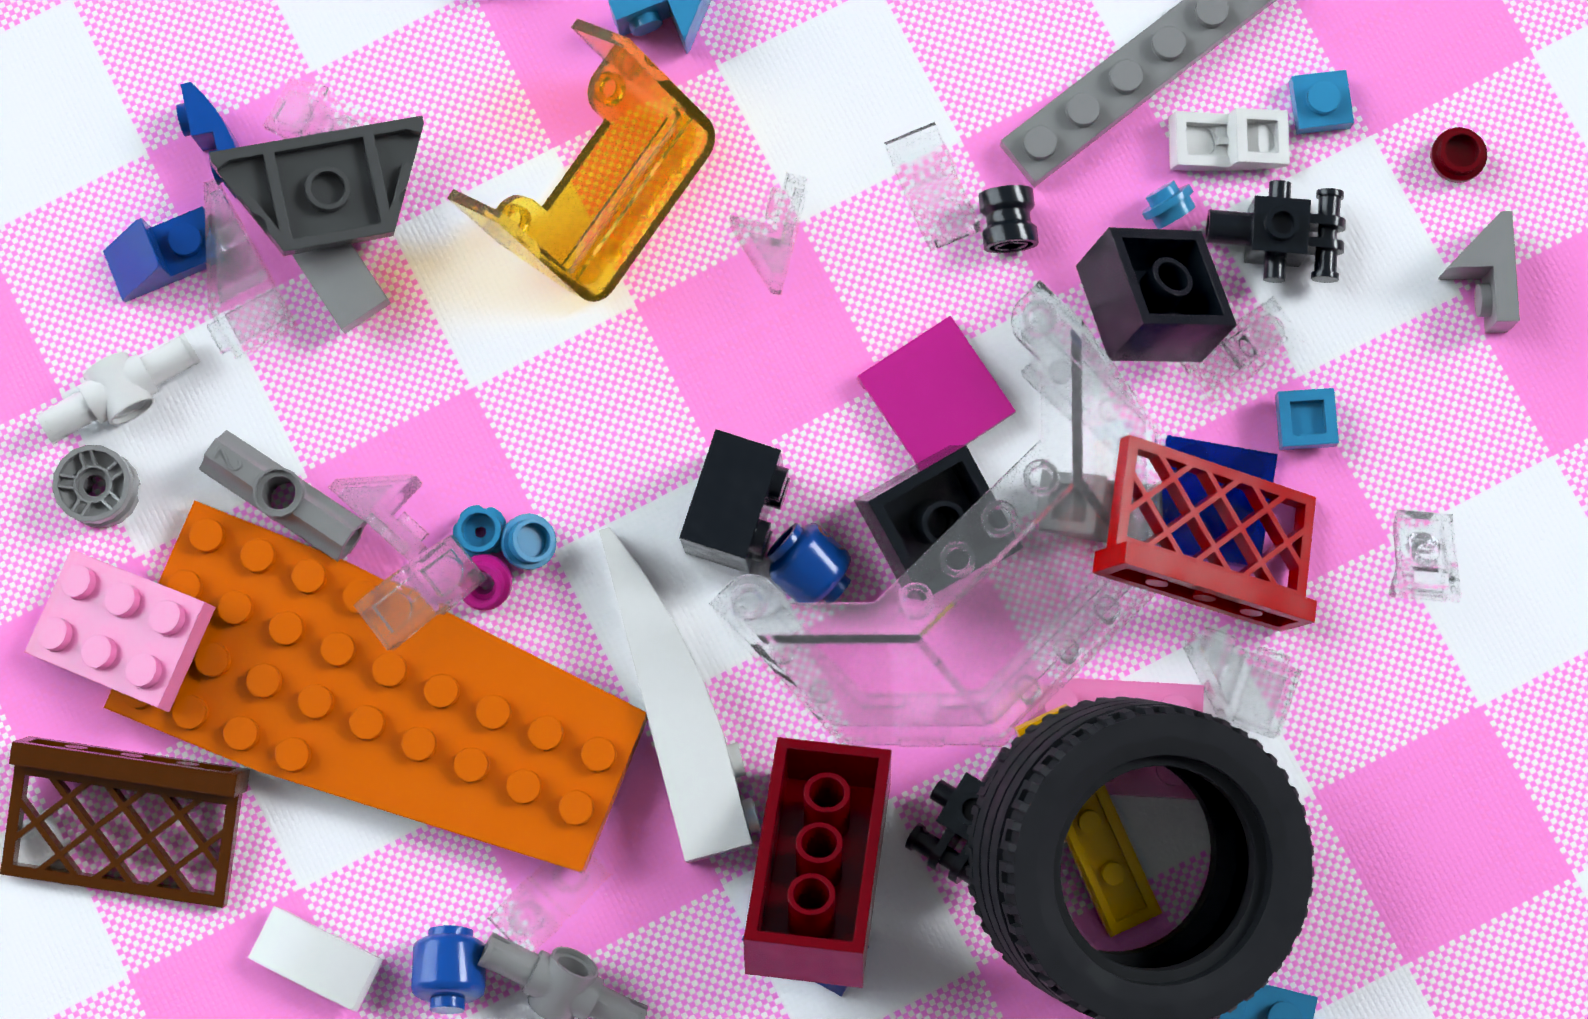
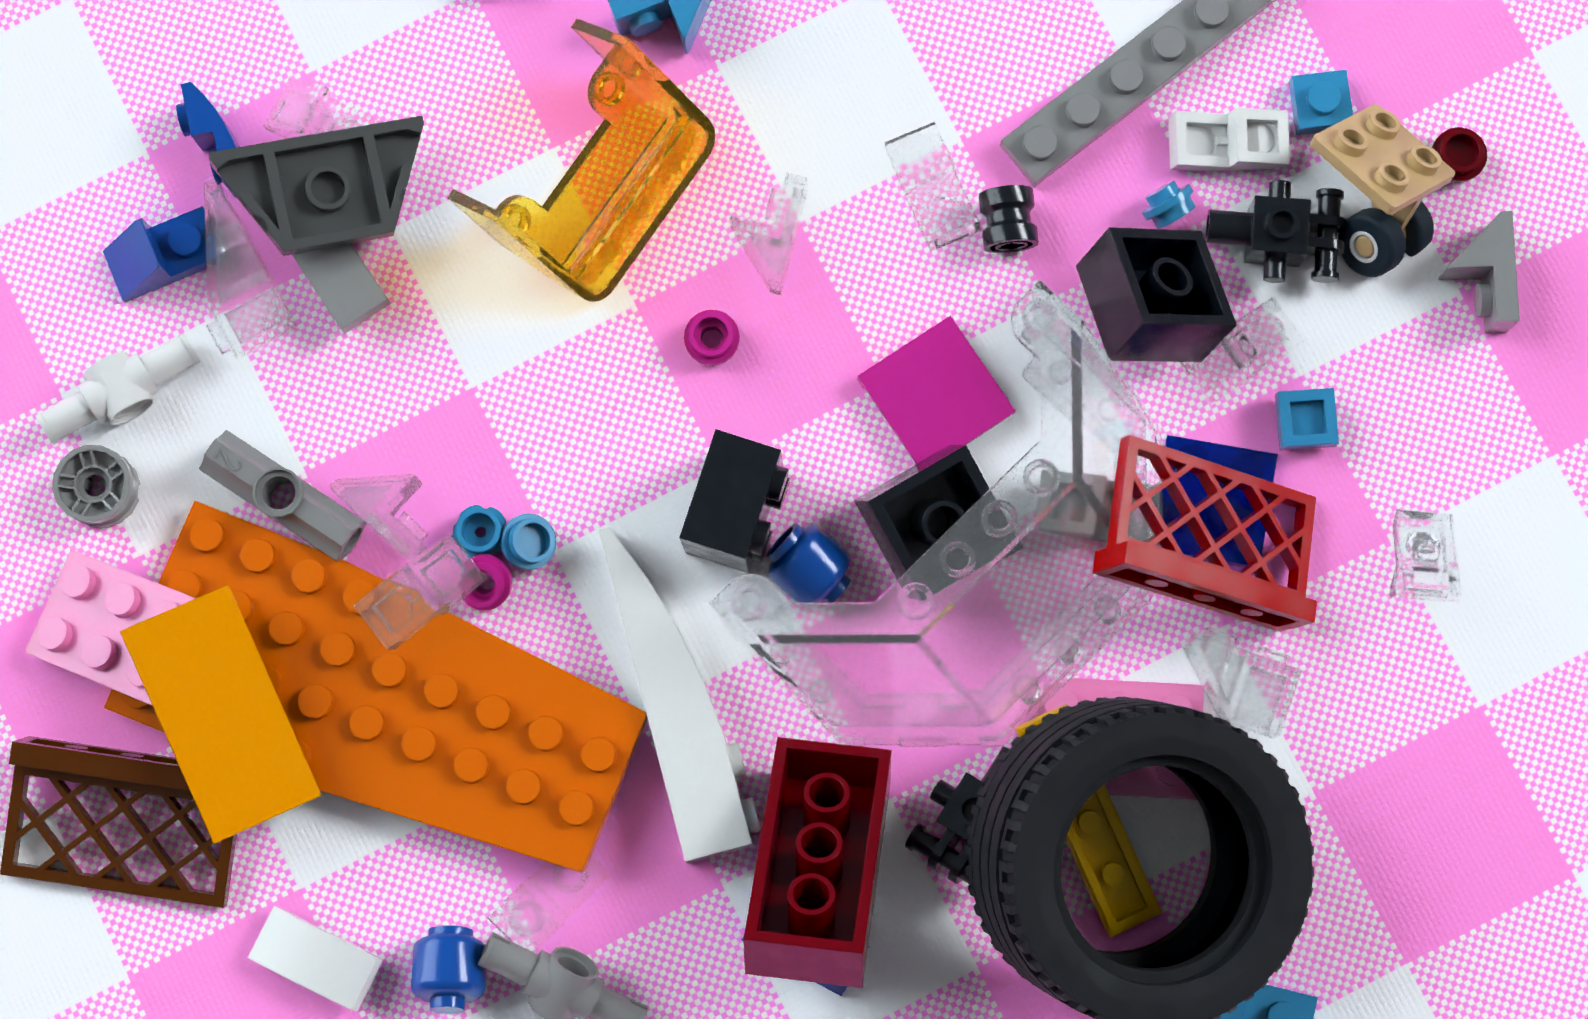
(220, 713): none -> light orange tile
(707, 321): none -> dark pink plate
(1395, 175): none -> tan plate

